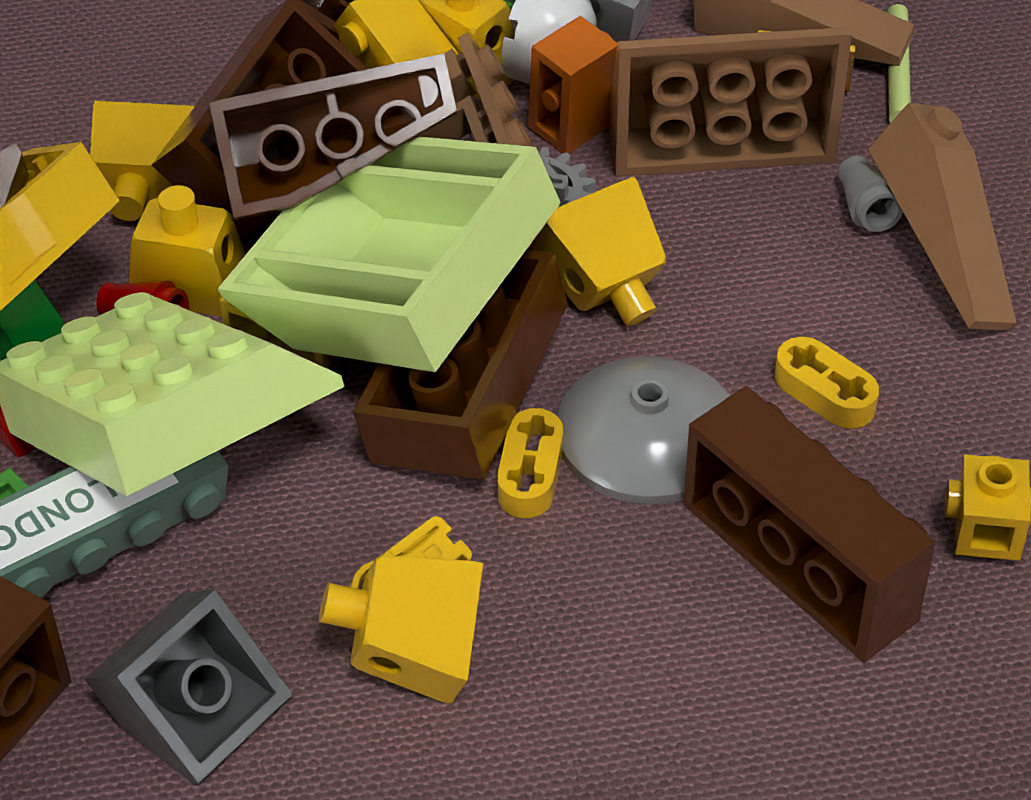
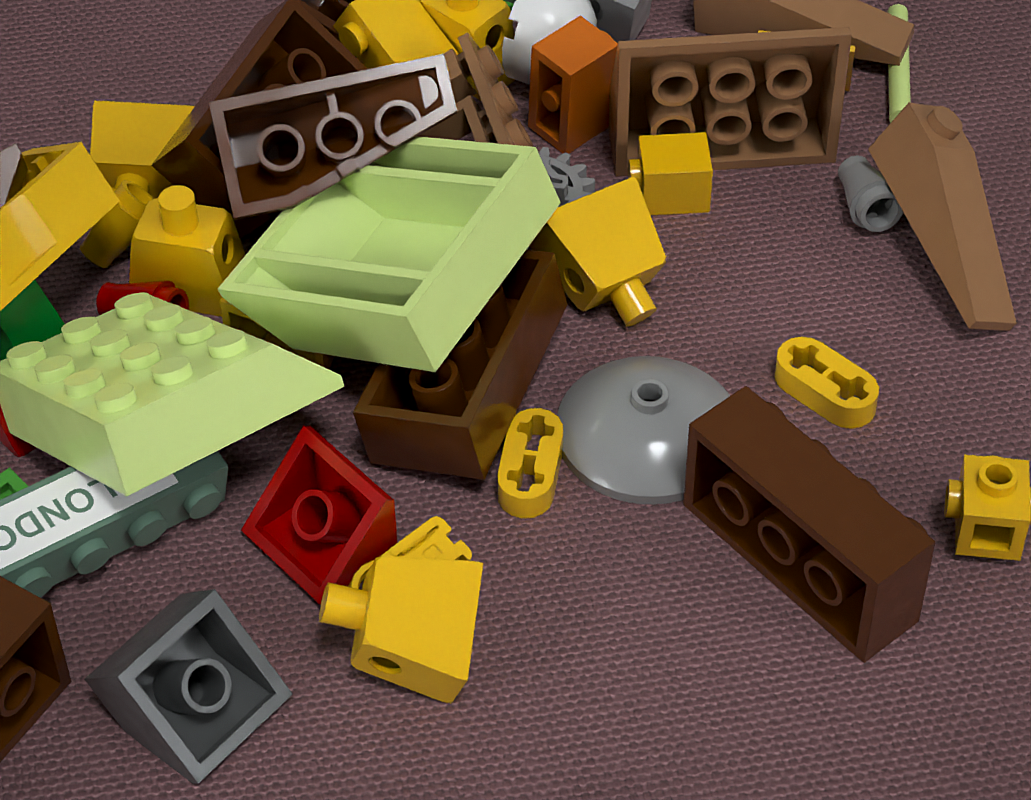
(115, 229): none -> yellow cone
(321, 516): none -> red slope
(674, 173): none -> yellow brick

